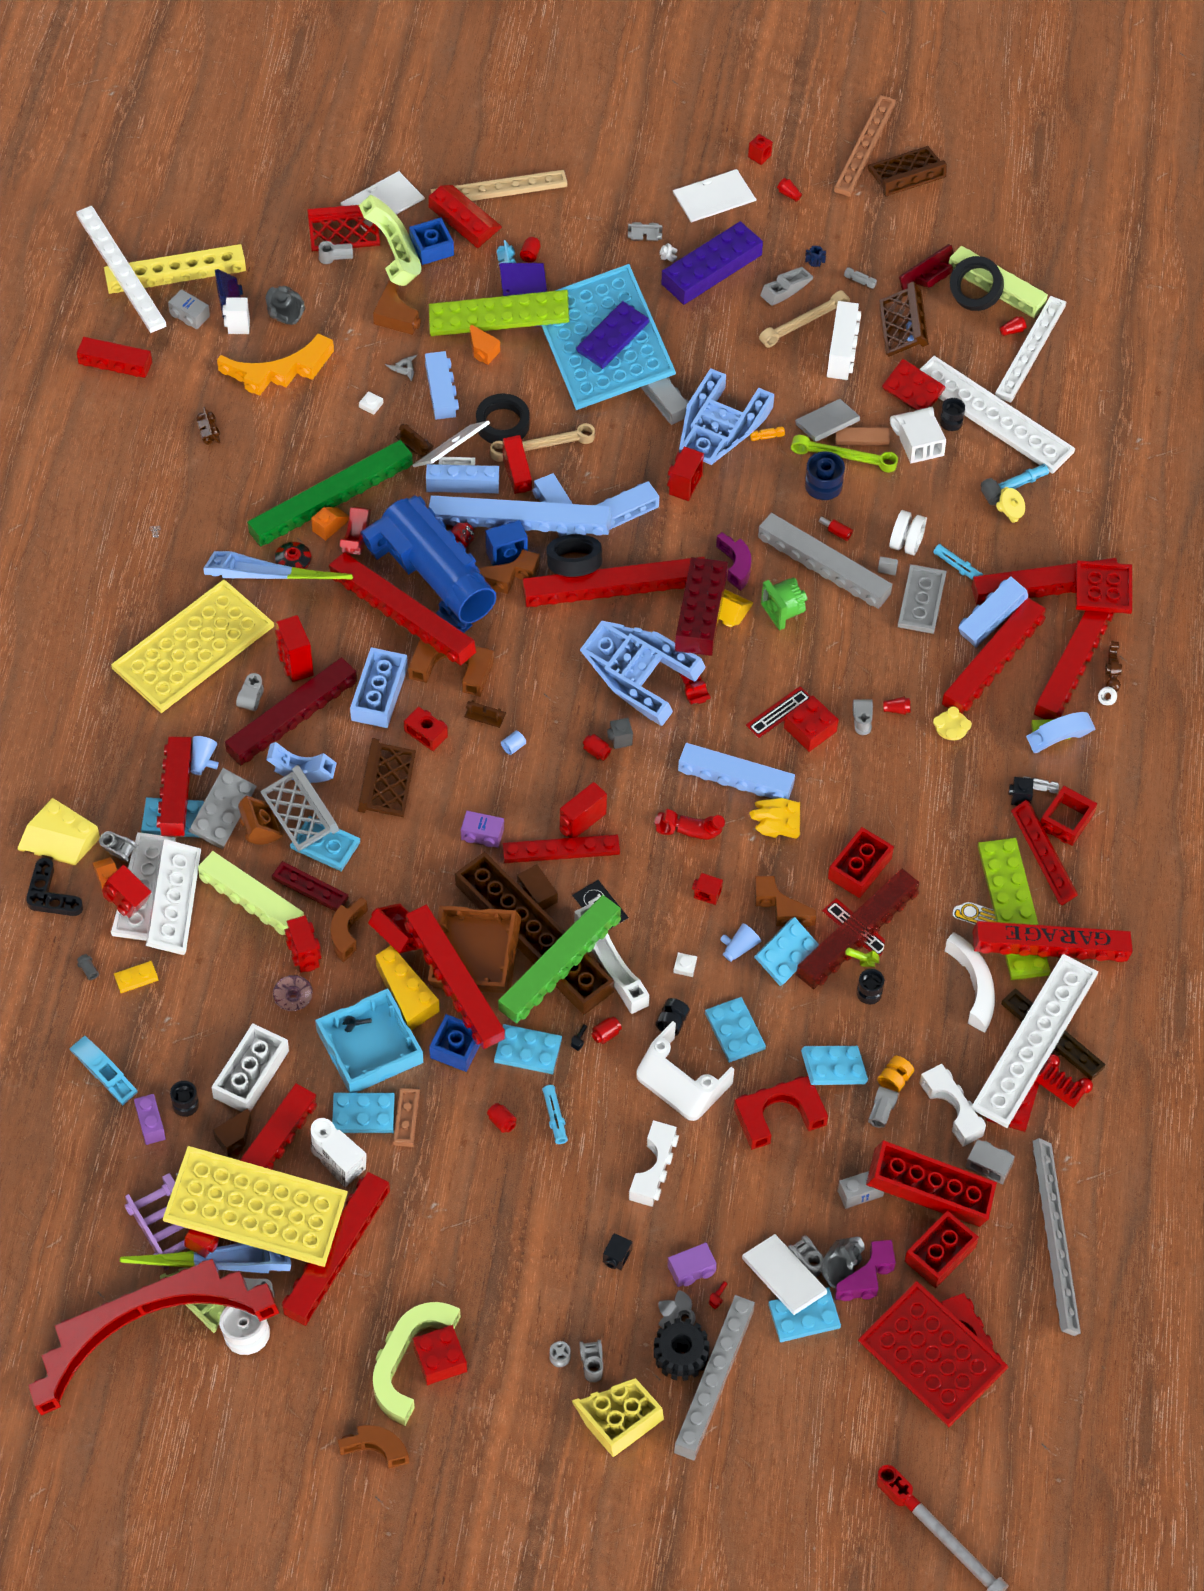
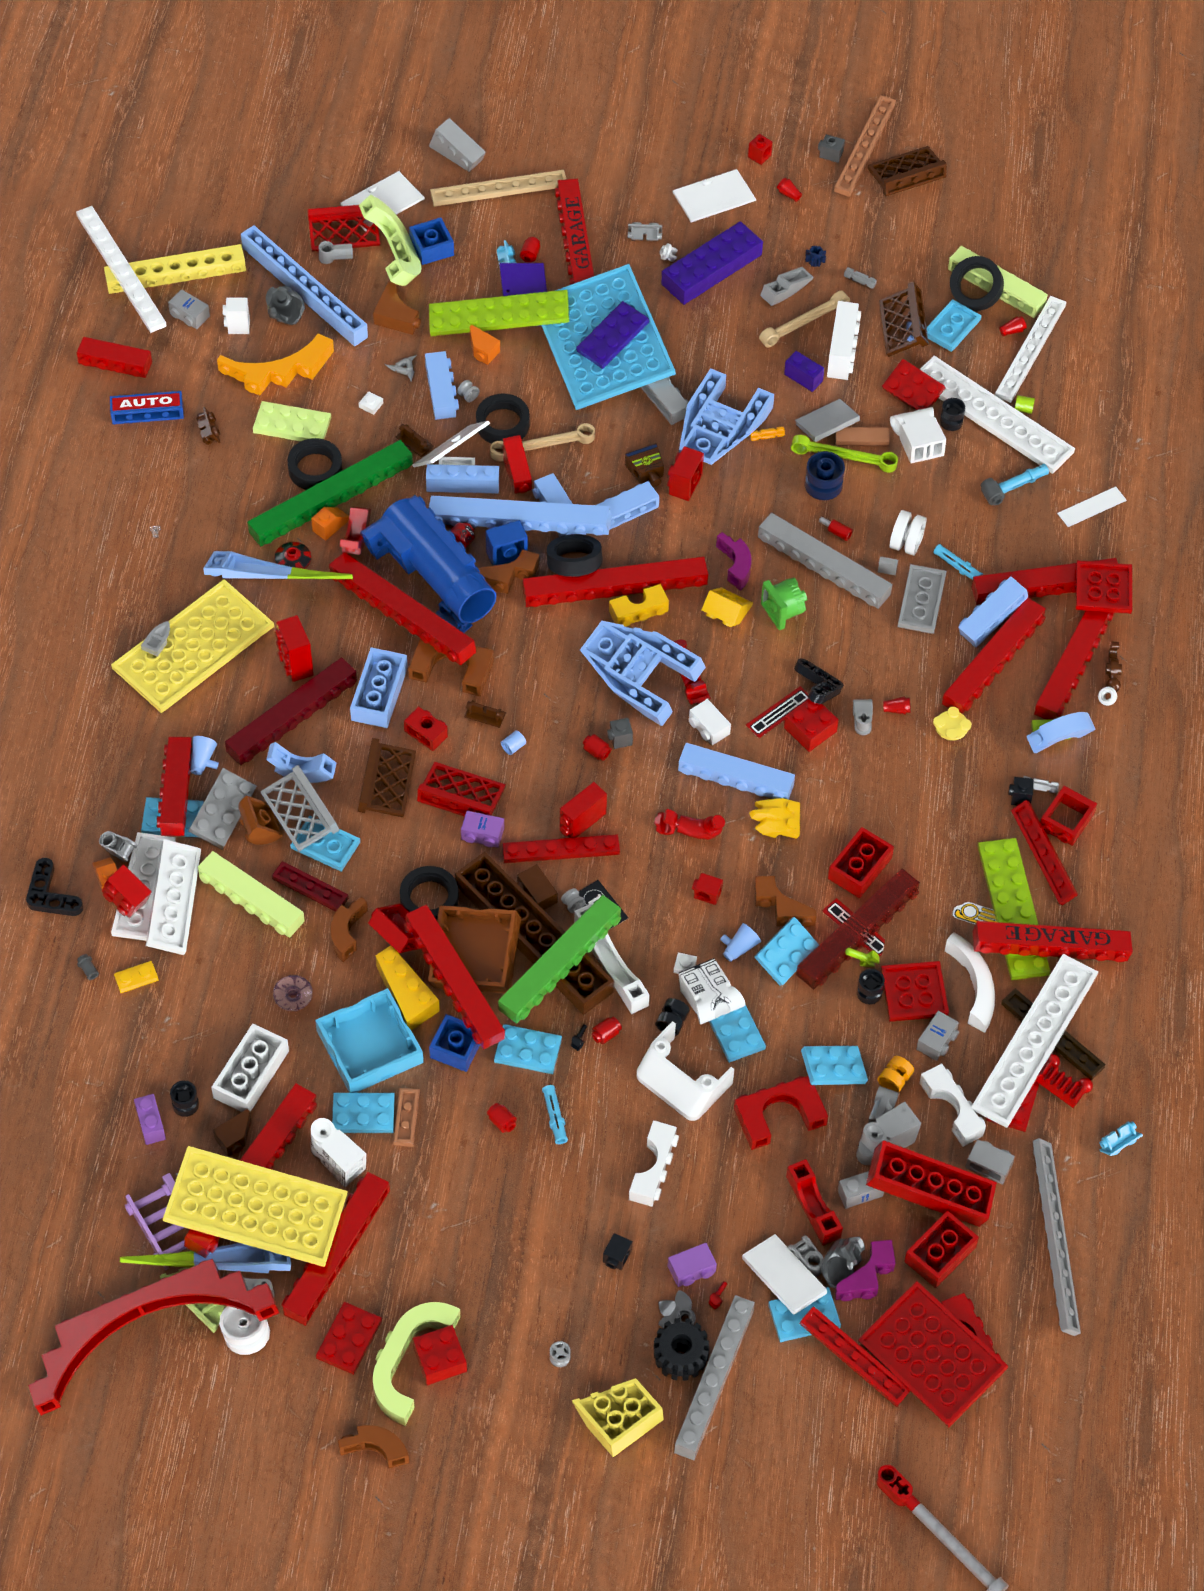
(59, 834): light yellow wedge -> none
(104, 1070): medium azure slope -> none
(146, 407): none -> brick
(156, 639): none -> light grey plate
(227, 287): clear blue slope -> none
(251, 692): light grey piece -> none
(291, 422): none -> yellowish green plate
(303, 944): red brick -> none
(309, 289): none -> light blue brick
(309, 447): none -> black tyre
(349, 1338): none -> red plate
(351, 1022): black hand -> none
(428, 874): none -> black tyre
(456, 145): none -> light grey wedge
(456, 802): none -> red fence
(463, 215): red slope -> none
(468, 391): none -> light grey wheel
(573, 900): none -> light grey wheel
(574, 230): none -> red brick
(591, 1357): light grey piece -> none
(626, 613): none -> yellow arch
(646, 464): none -> reddish brown torso
(701, 606): dark red brick -> none
(709, 722): none -> white brick
(709, 991): none -> white piece
(804, 371): none -> dark purple brick
(806, 1190): none -> red arch
(827, 685): none -> black beam
(831, 148): none -> dark grey brick
(855, 1356): none -> red plate
(896, 1126): none -> light grey piece
(914, 991): none -> red plate
(929, 270): dark red bracket -> none
(938, 1035): none -> light grey brick
(952, 325): none -> medium azure plate
(1011, 504): light yellow piece -> none
(1024, 404): none -> lime beam
(1091, 506): none -> white sticker
(1113, 1144): none -> medium azure hinge

